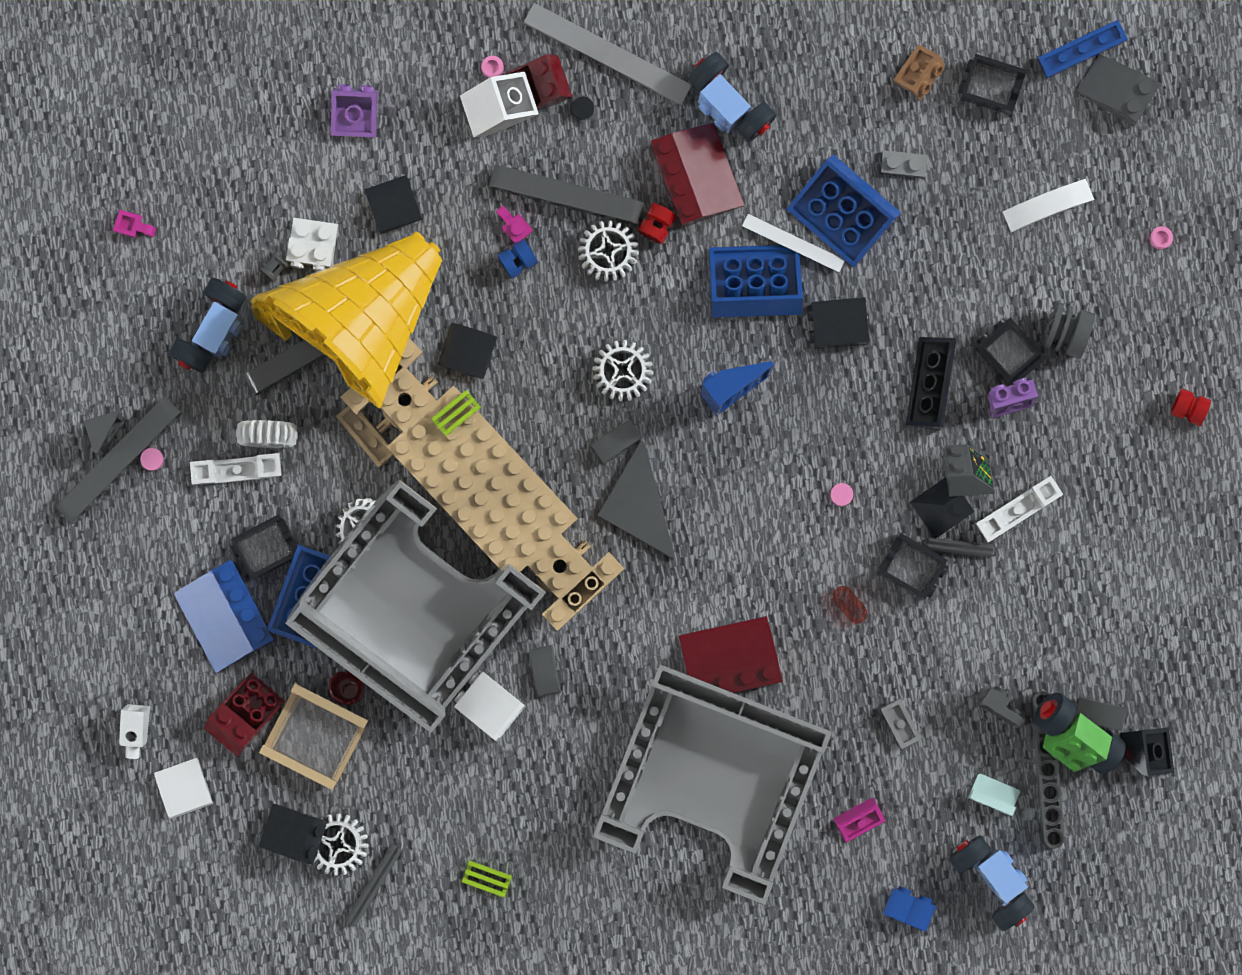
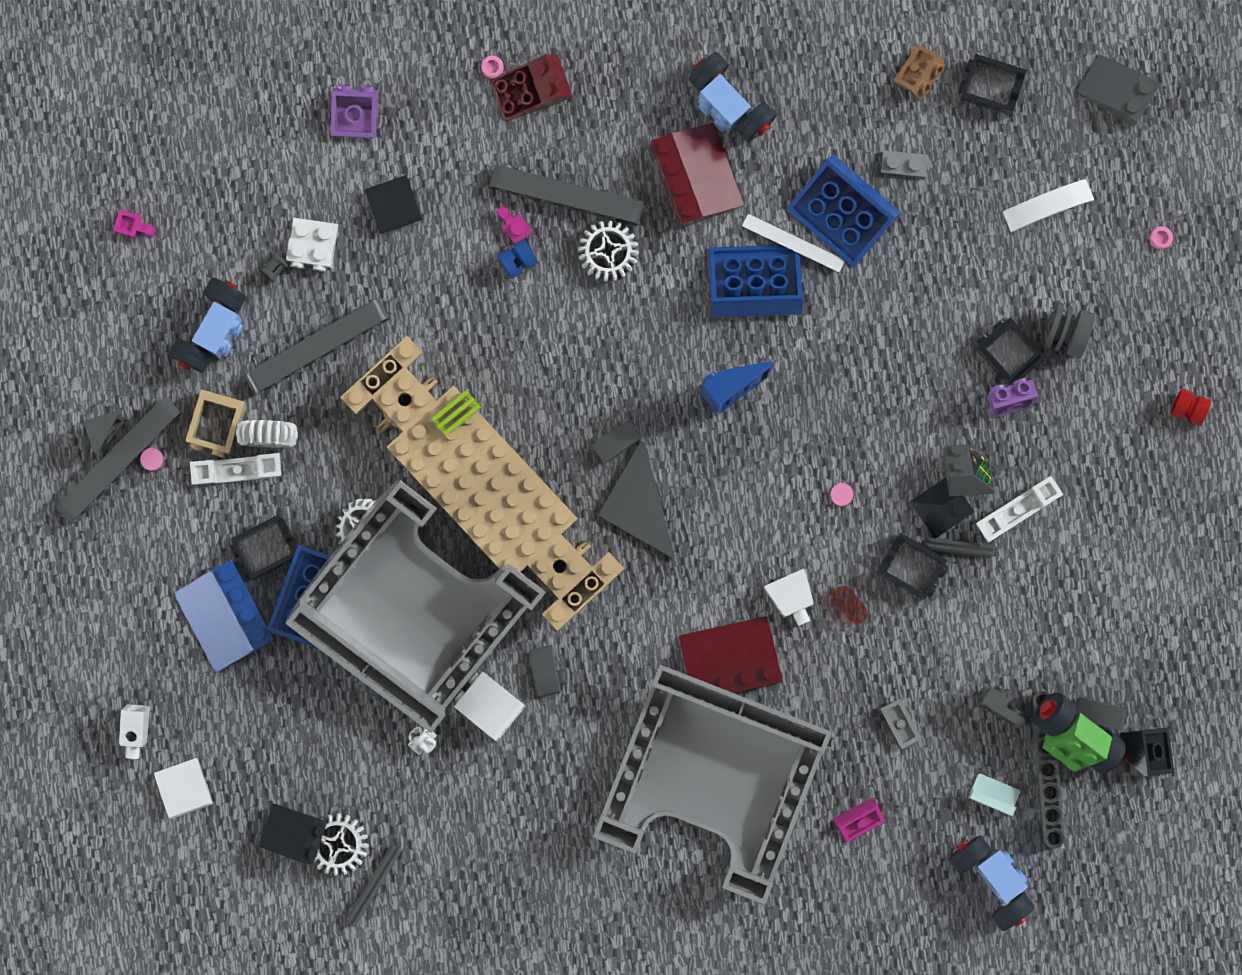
(217, 450): none -> tan window
(243, 714): dark red slope -> none
(314, 737): clear piece -> none
(350, 694): dark red hair -> none
(358, 310): yellow cone -> none
(366, 436): tan tile -> none
(422, 740): none -> white gear
(467, 350): black slope -> none
(468, 872): lime tile -> none
(498, 103): white slope -> none
(583, 108): black tile -> none
(607, 54): light grey tile -> none
(635, 355): white gear -> none
(660, 216): red wheel -> none
(791, 596): none -> white torso
(838, 323): black brick -> none
(909, 909): blue brick -> none
(931, 382): black slope -> none
(1082, 49): blue plate -> none

